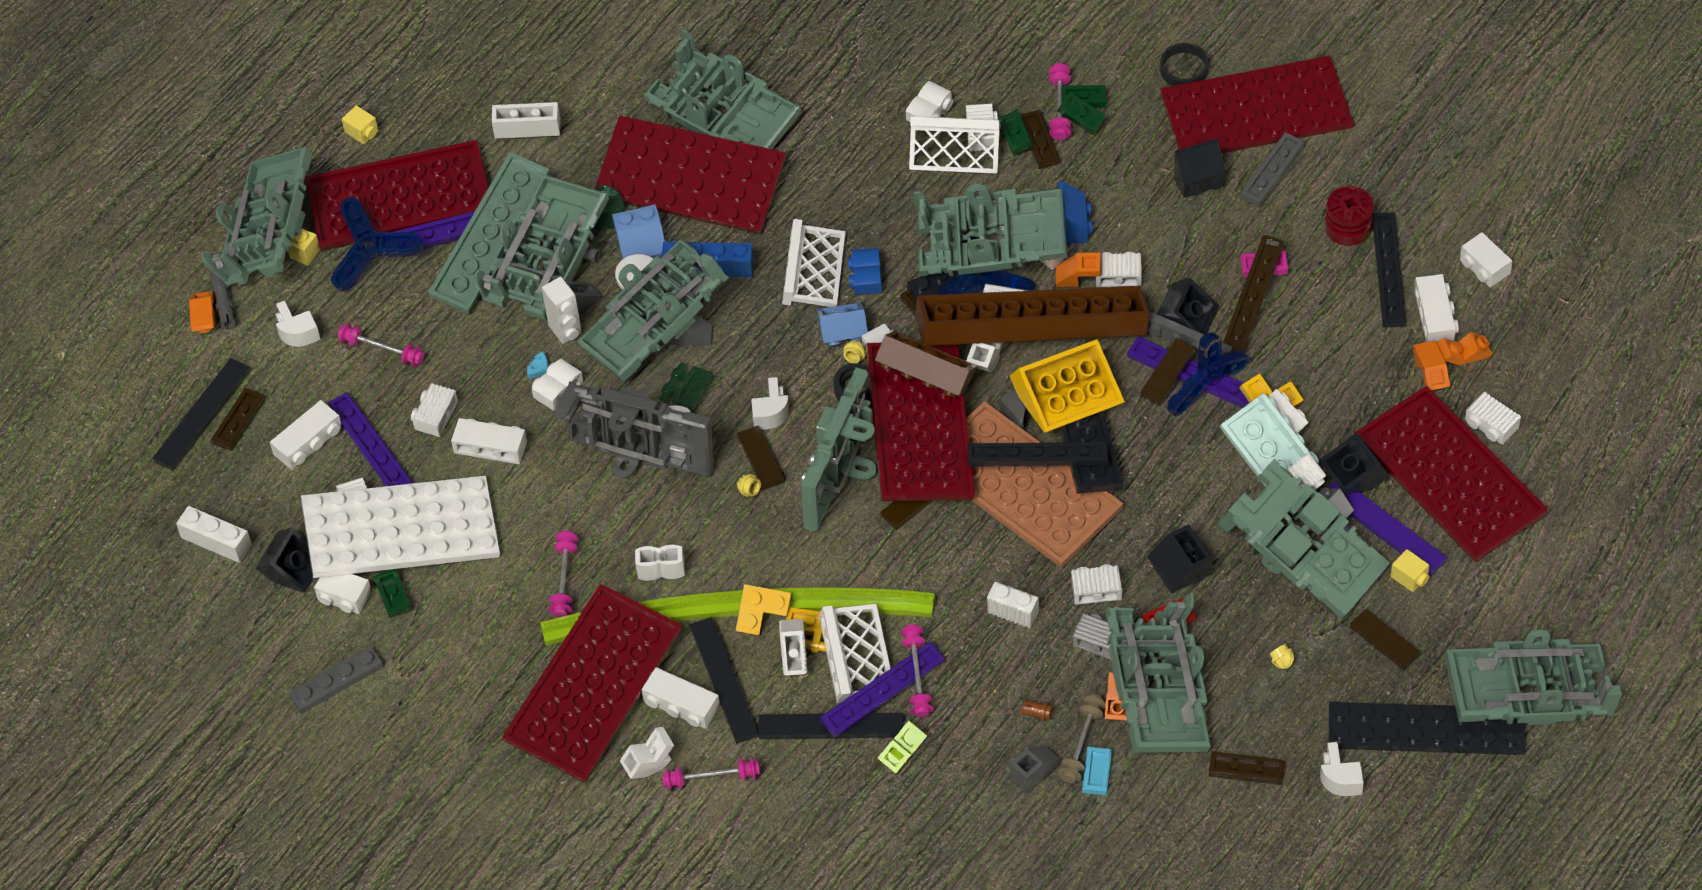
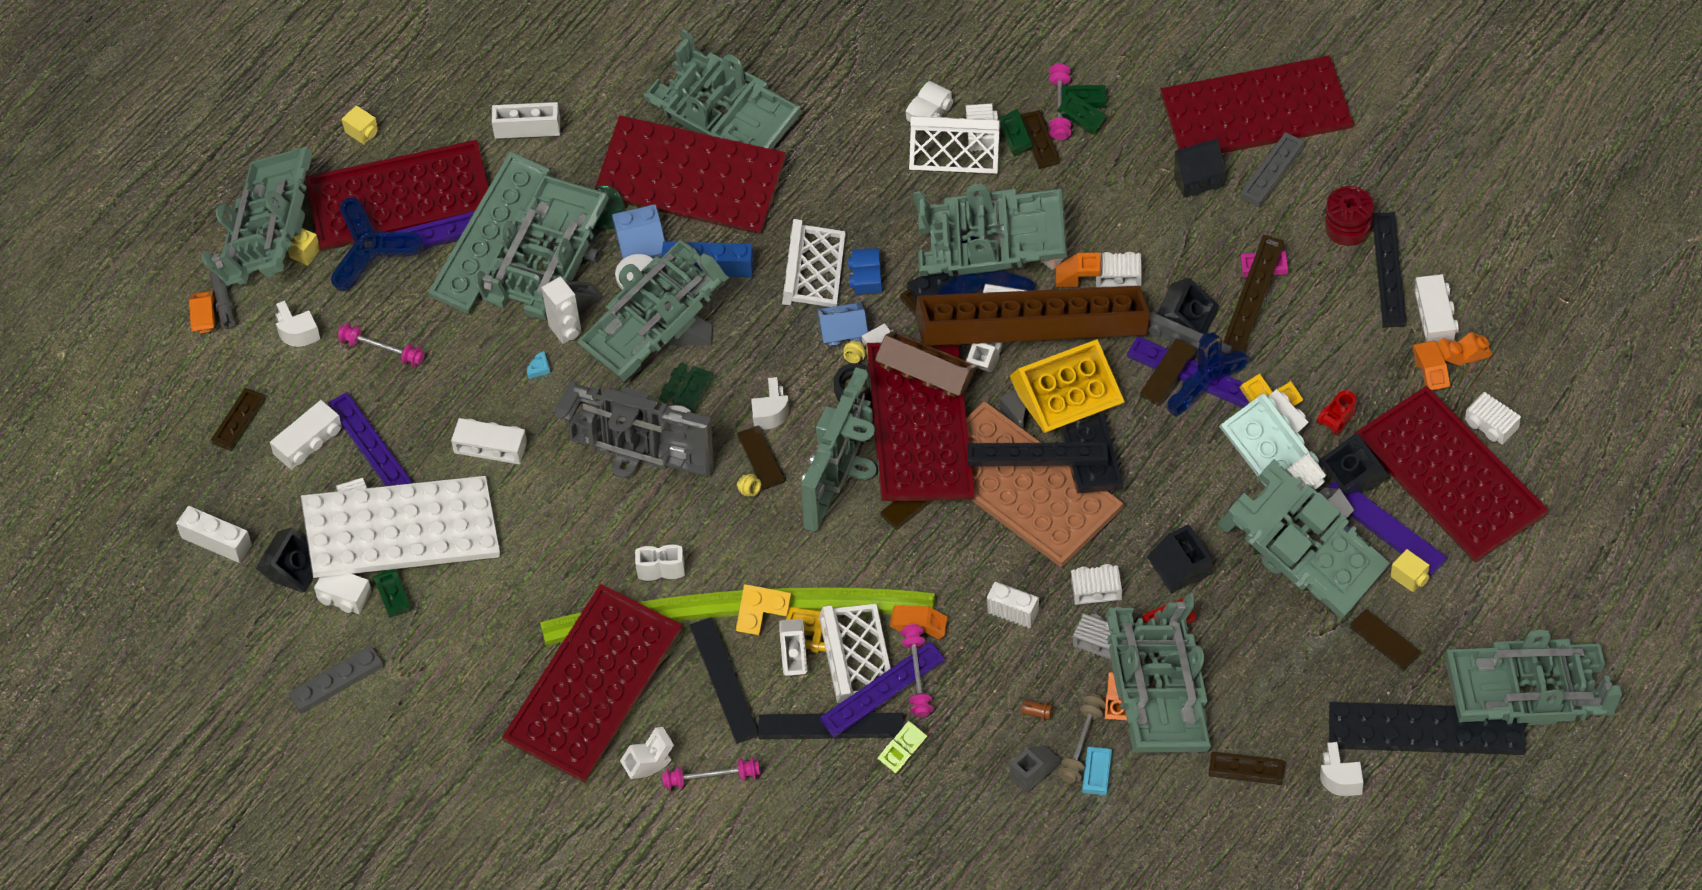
(201, 414): black tile -> none
(434, 410): white brick -> none
(551, 386): white brick -> none
(565, 545): dark pink axle -> none
(680, 698): white brick -> none
(924, 616): none -> orange slope
(1075, 214): blue slope -> none
(1183, 48): black tyre -> none
(1282, 657): light yellow plate -> none
(1335, 415): none -> red piece
(1485, 260): white brick -> none

